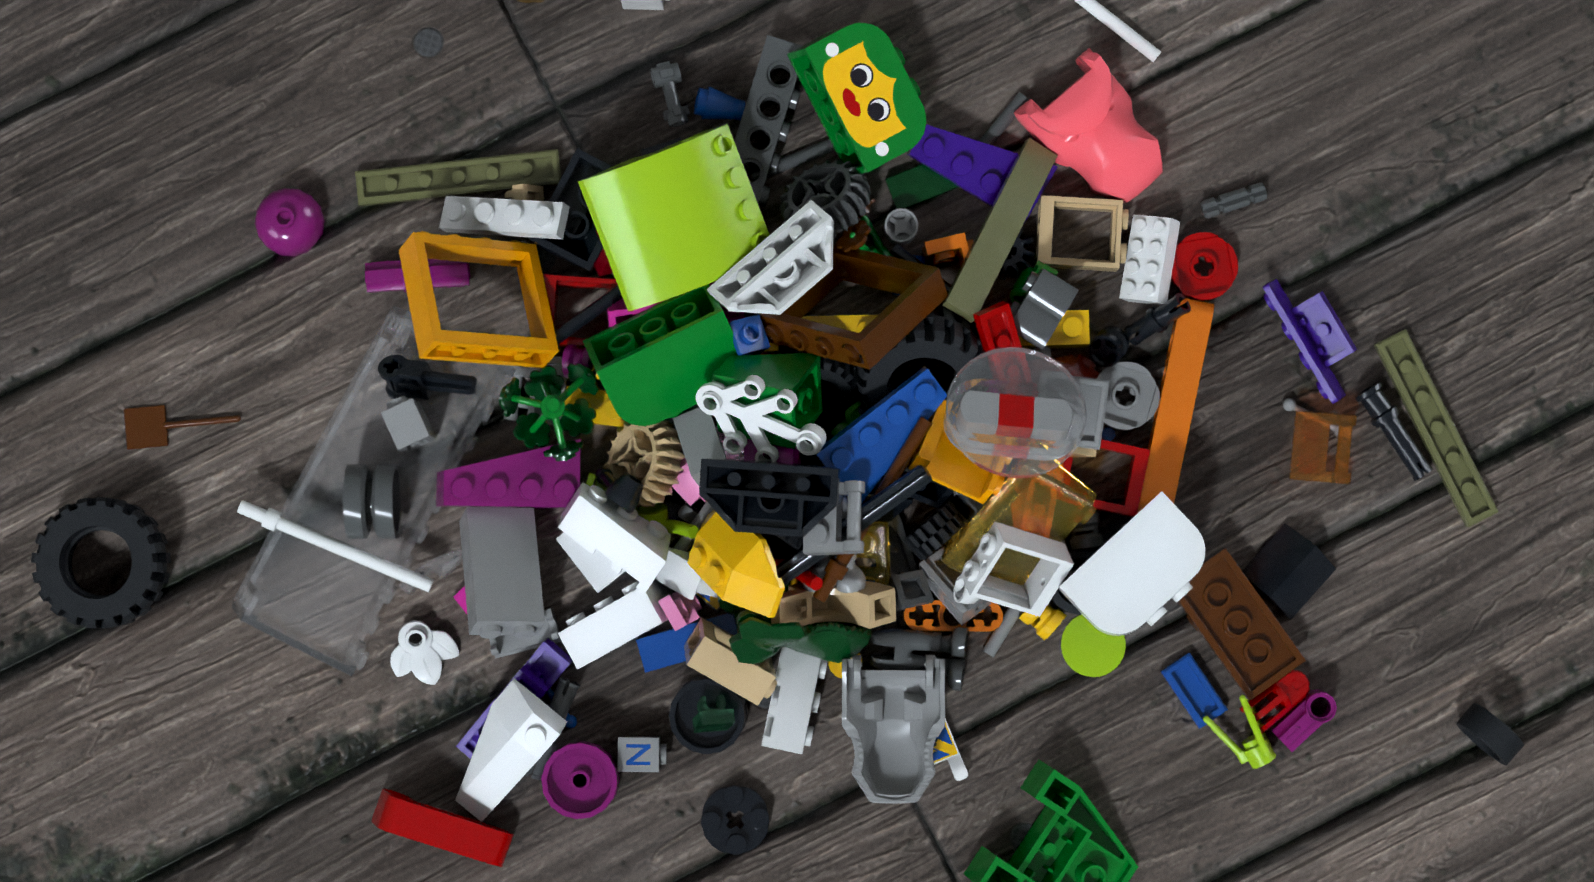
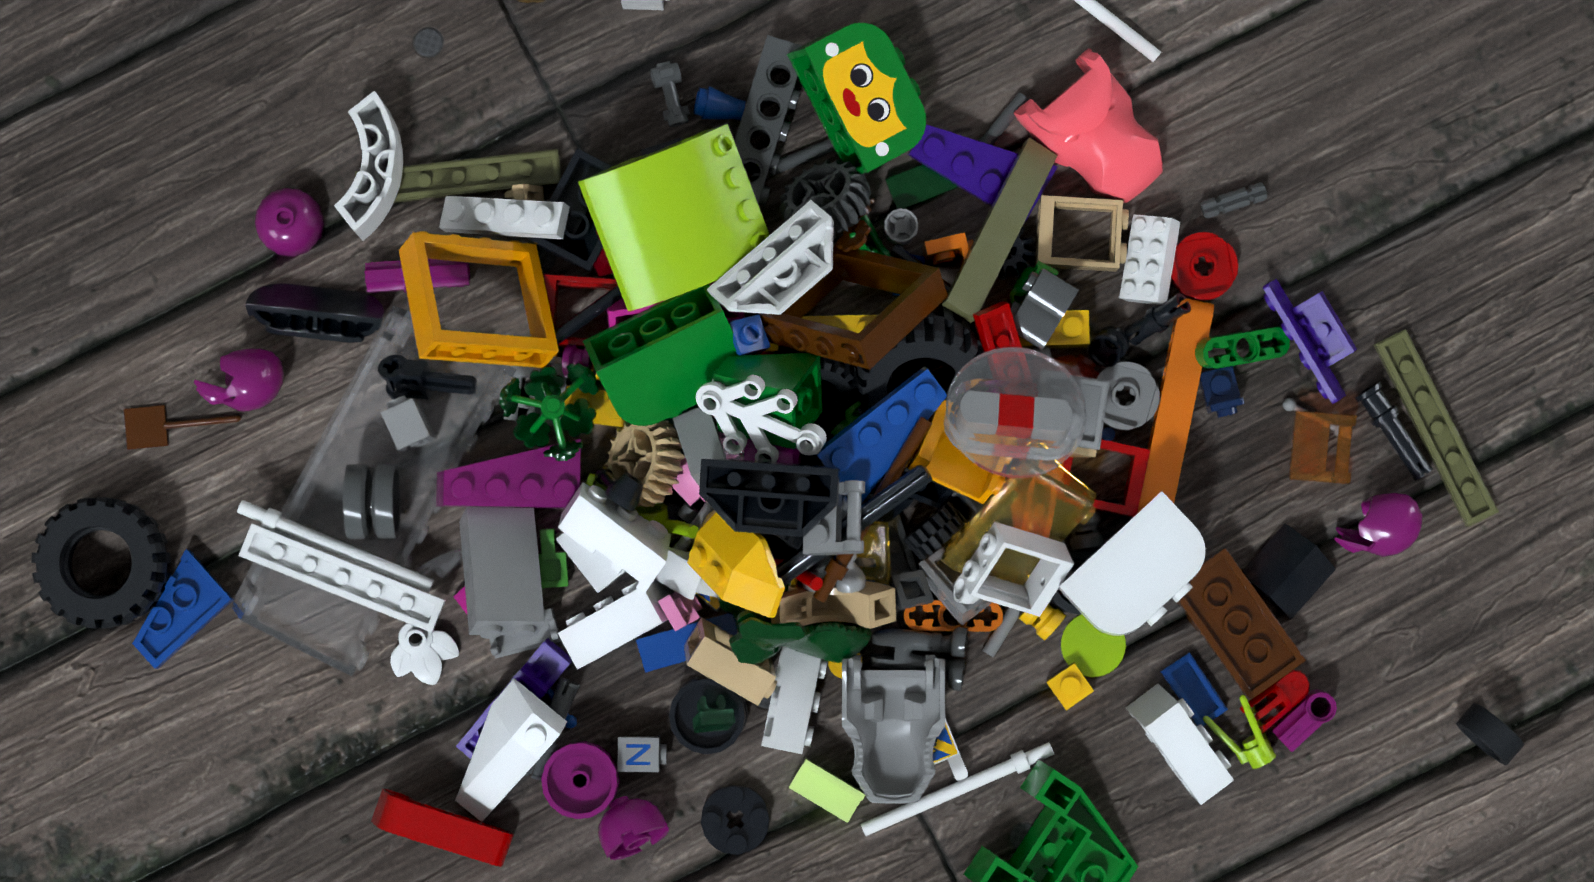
(185, 607): none -> blue wing
(251, 377): none -> magenta helmet
(315, 312): none -> black brick
(342, 578): none -> white plate
(380, 171): none -> white brick
(552, 563): none -> bright green plate
(629, 826): none -> magenta cylinder
(827, 790): none -> yellowish green panel
(1019, 762): none -> white bar
(1070, 686): none -> yellow plate
(1182, 743): none -> white wedge
(1221, 391): none -> dark blue bracket
(1230, 341): none -> green beam
(1388, 528): none -> magenta helmet

